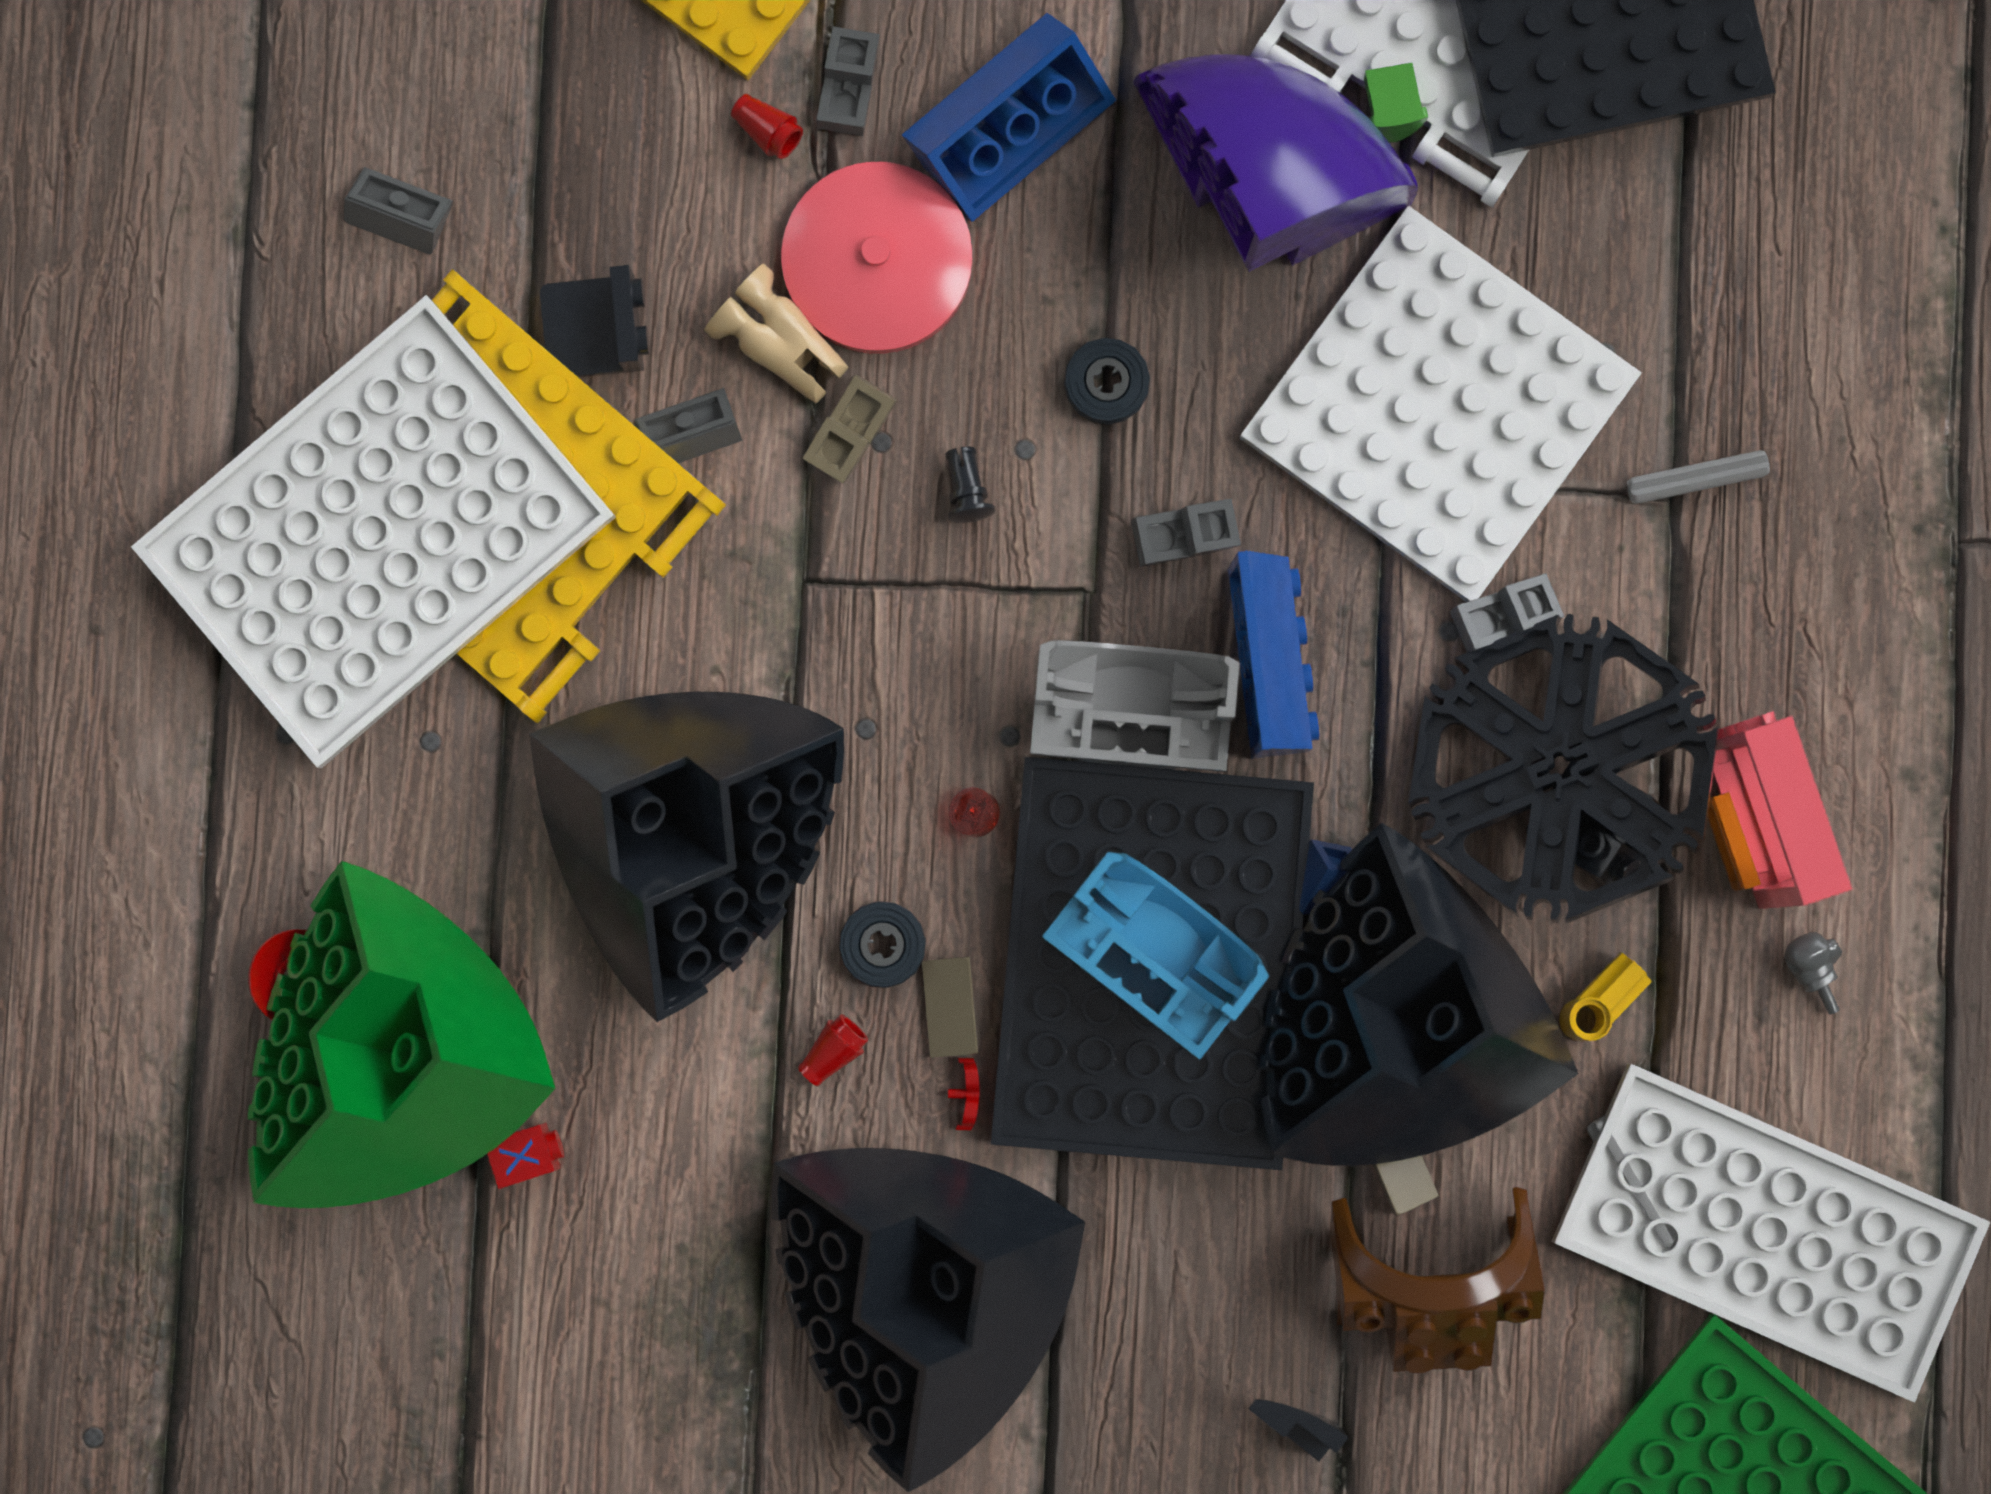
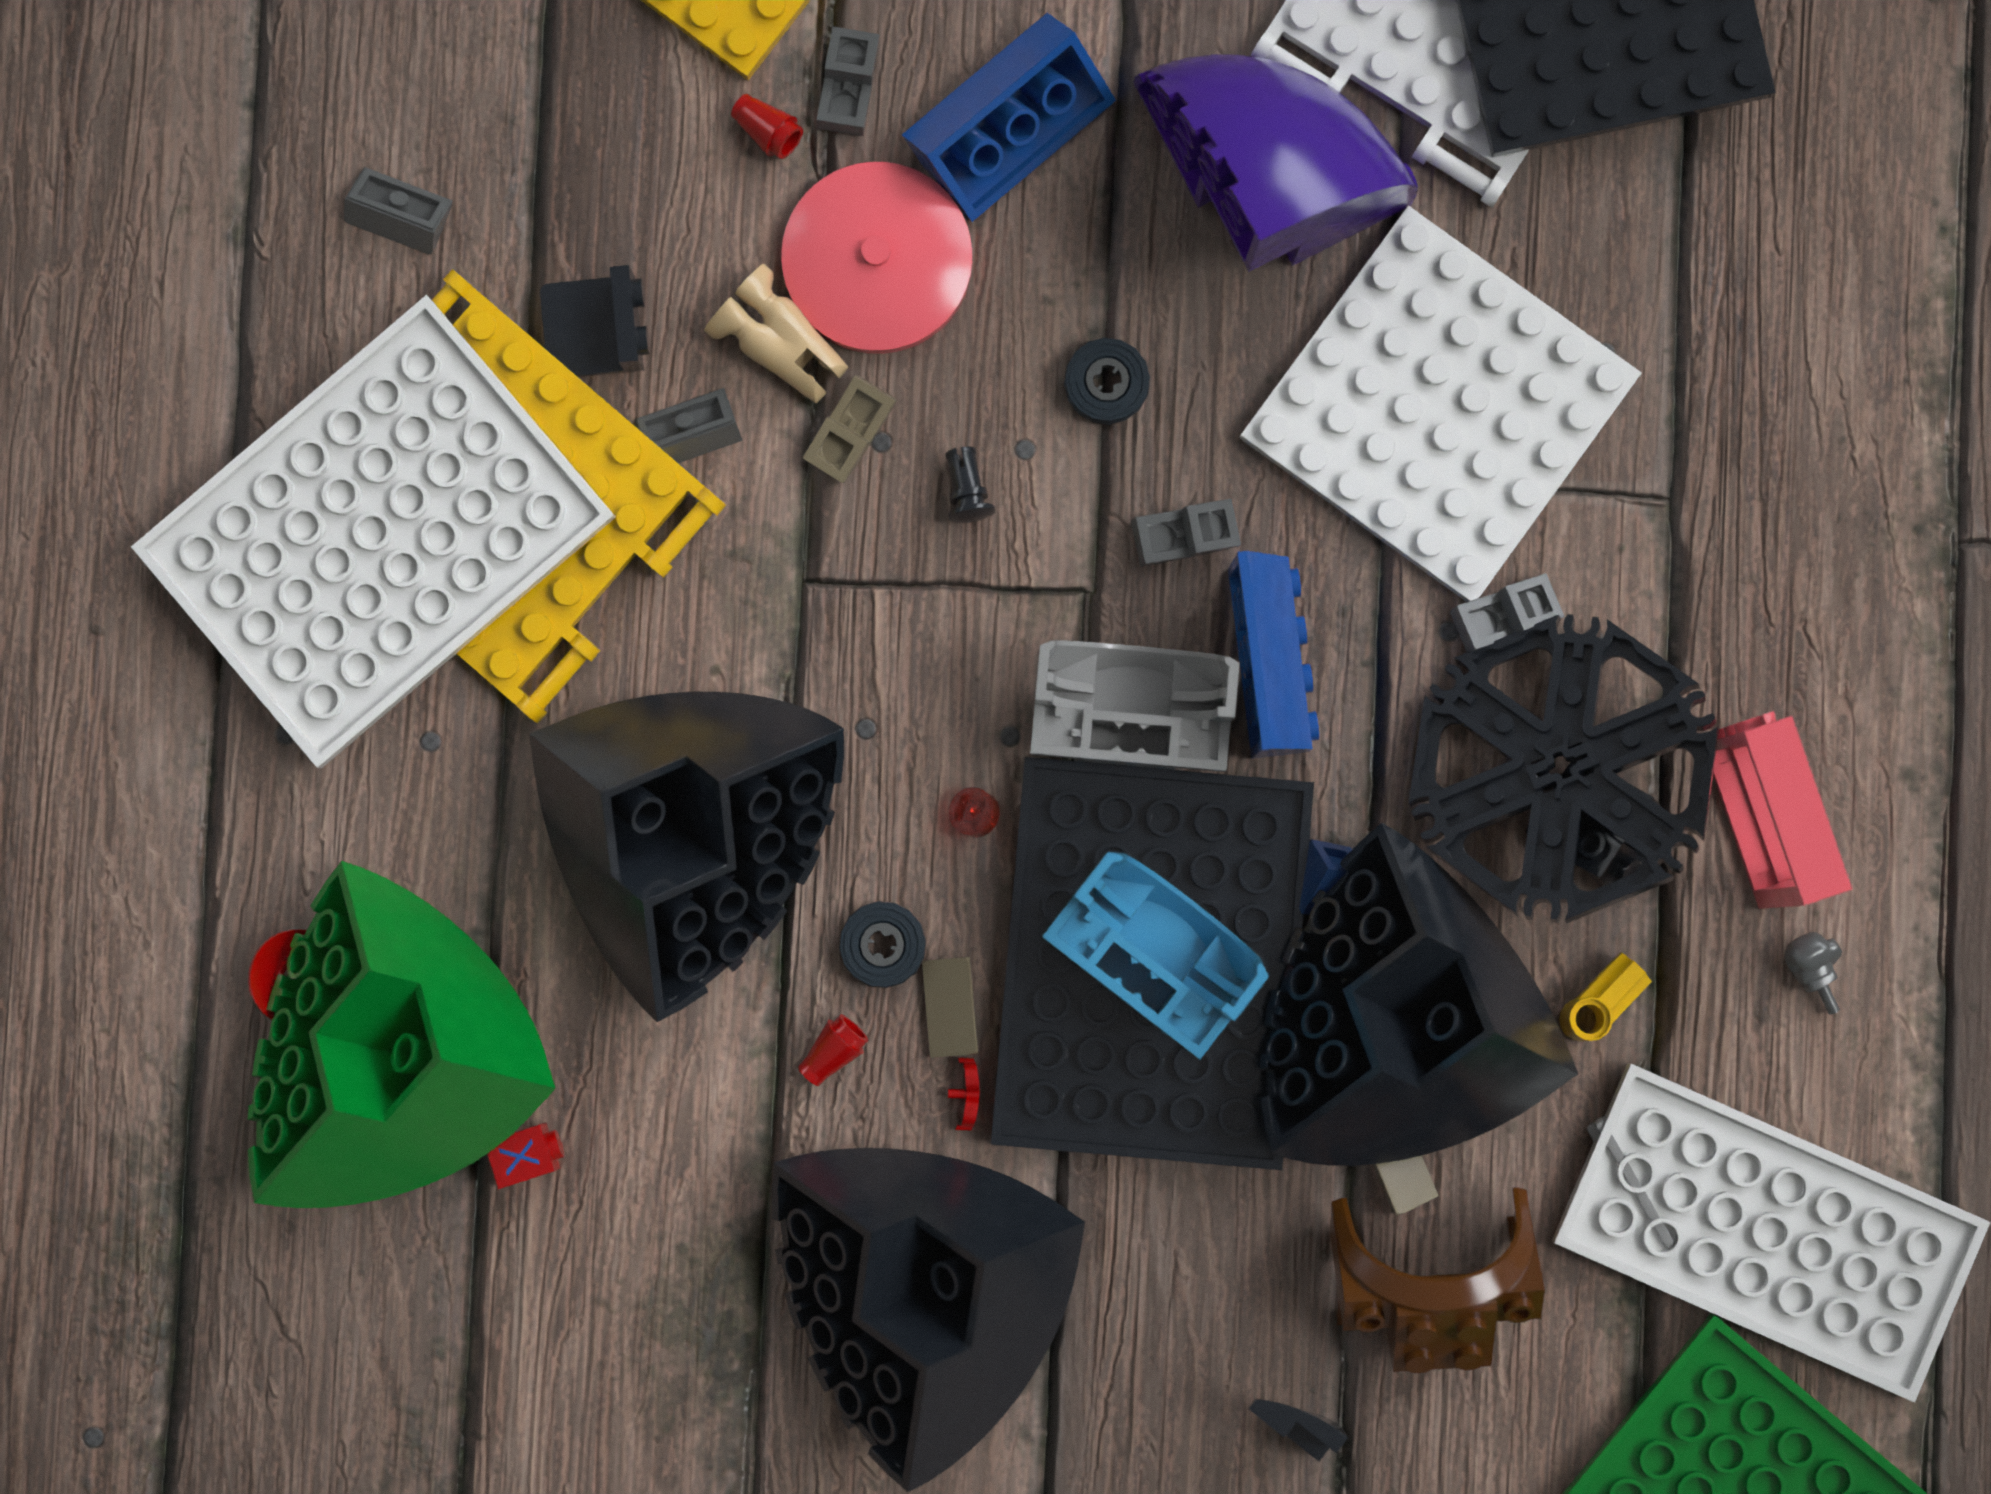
(1394, 101): bright green tile -> none
(1698, 477): light grey axle -> none
(1732, 843): orange tile -> none

